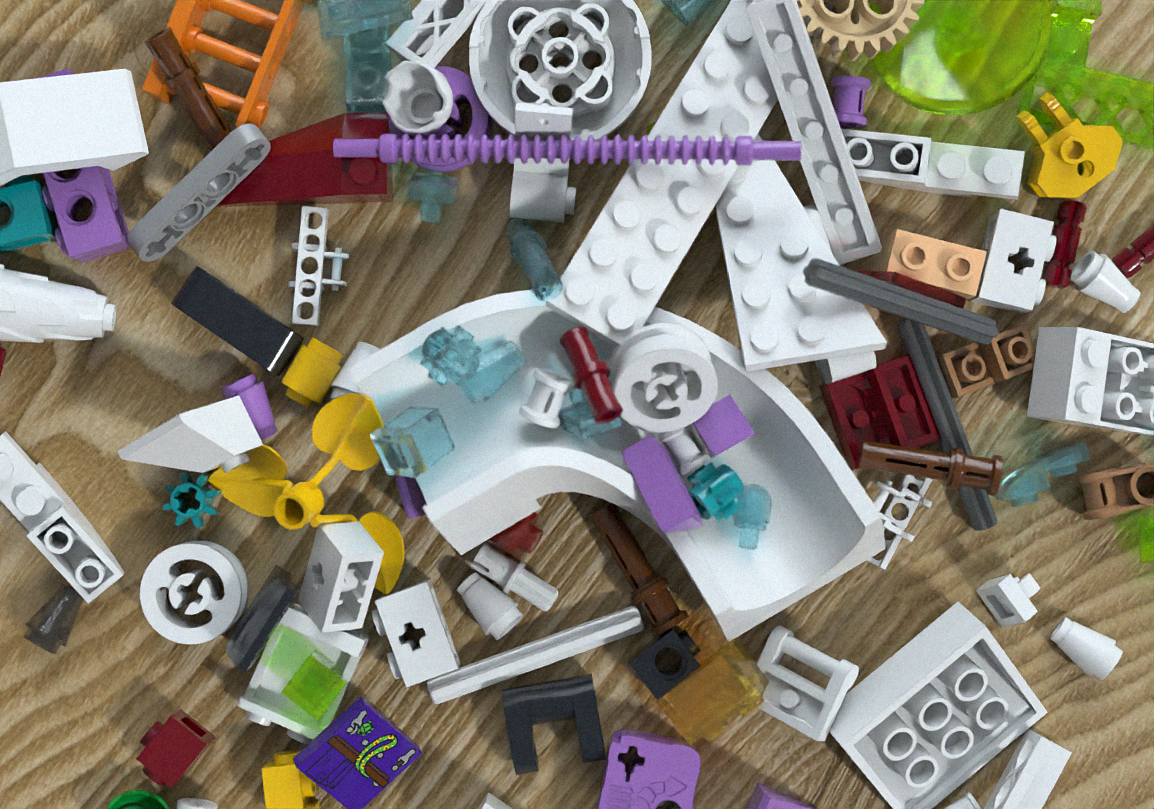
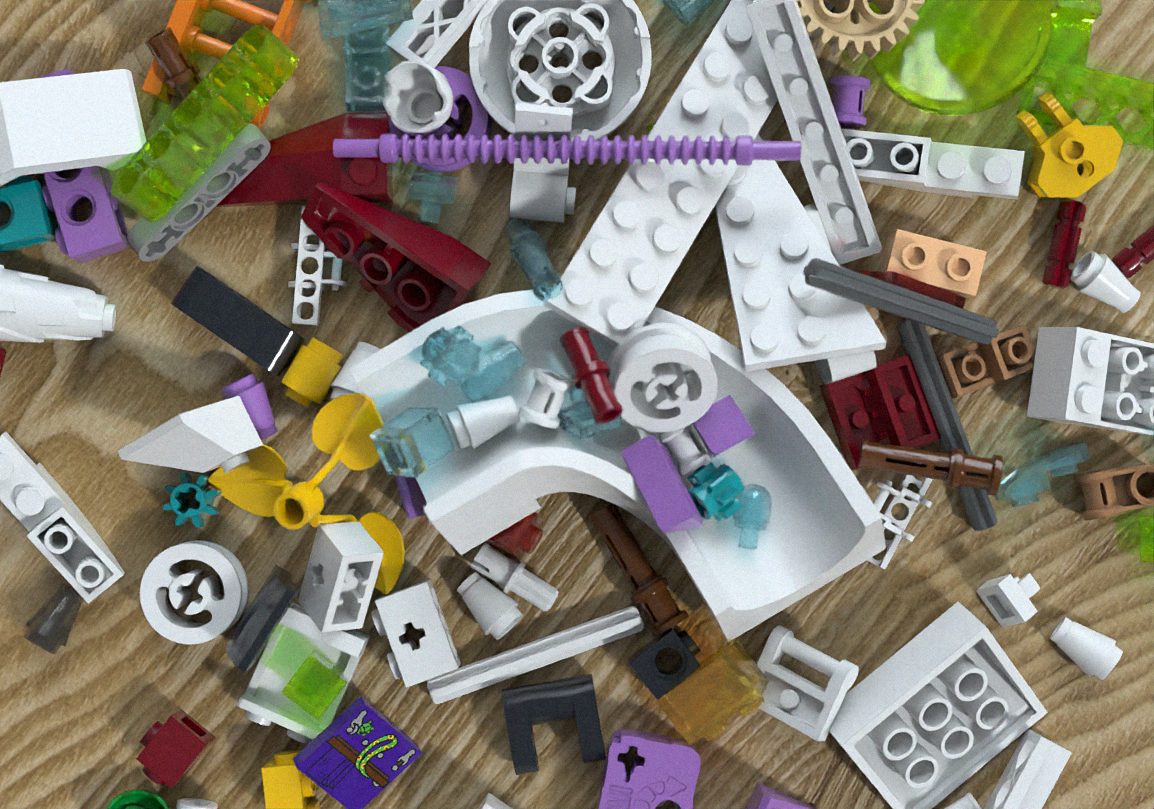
(205, 123): none -> clear neon green beam
(404, 261): none -> dark red wedge
(479, 421): none -> white cone
(1009, 235): white brick -> none

